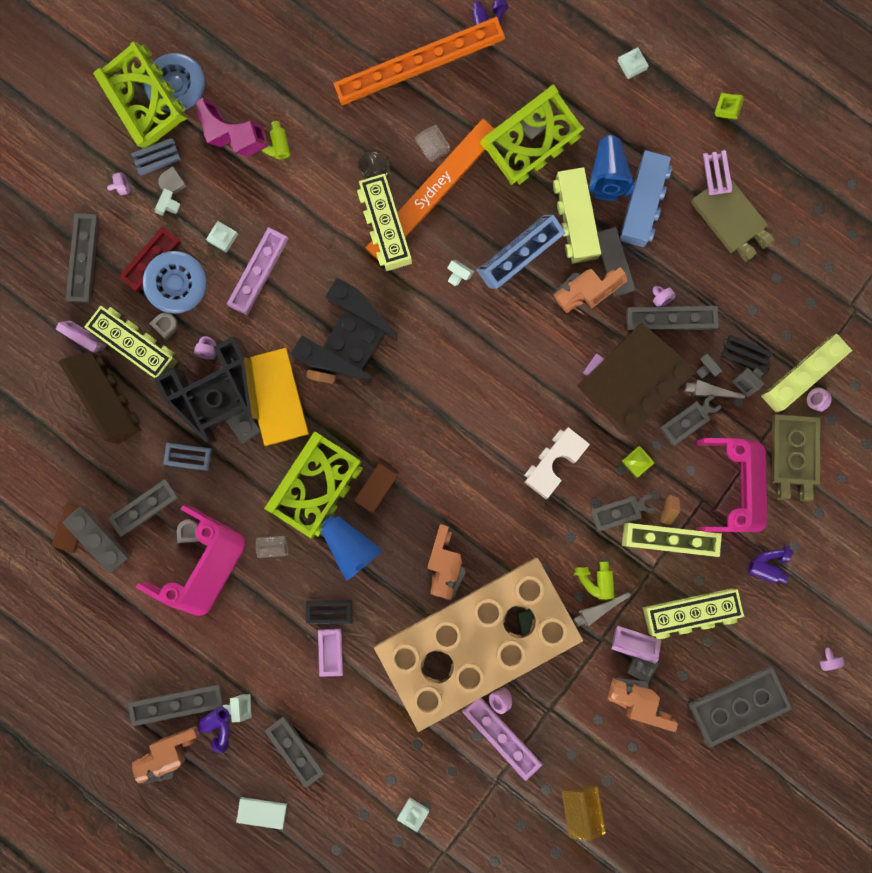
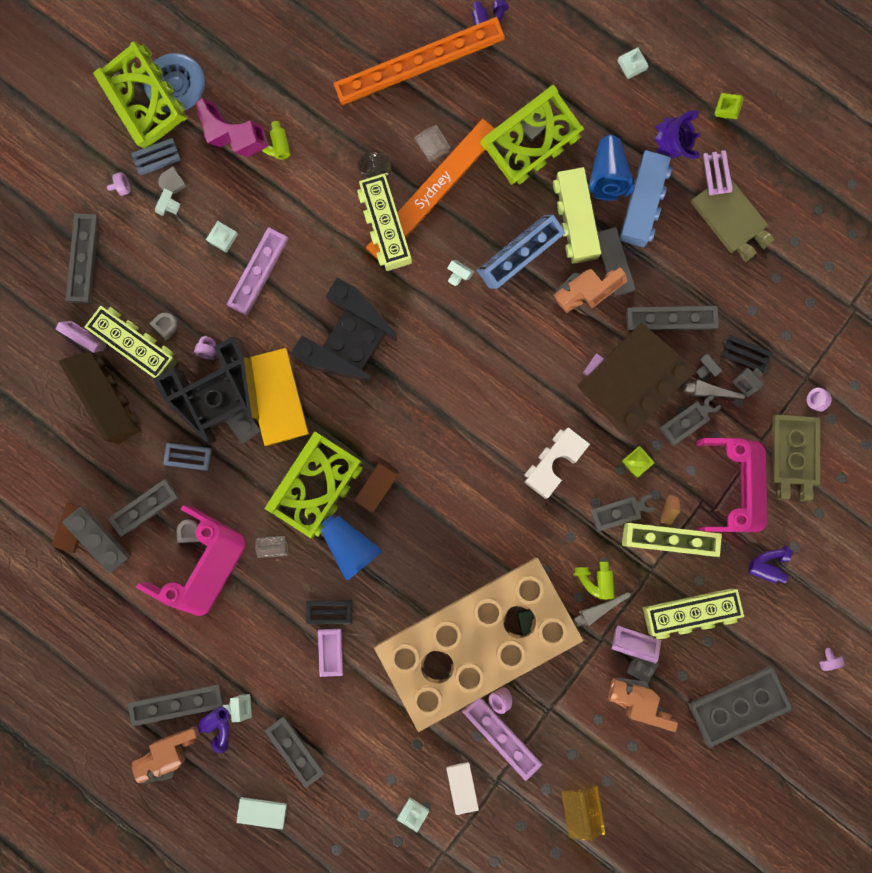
(161, 242): dark red plate -> none
(174, 282): medium blue wheel -> none
(322, 377): medium nougat tile -> none
(447, 566): nougat plate -> none
(462, 788): none -> white tile
(663, 297): lavender tile -> none
(678, 136): none -> dark purple hat
(806, 373): yellowish green brick -> none

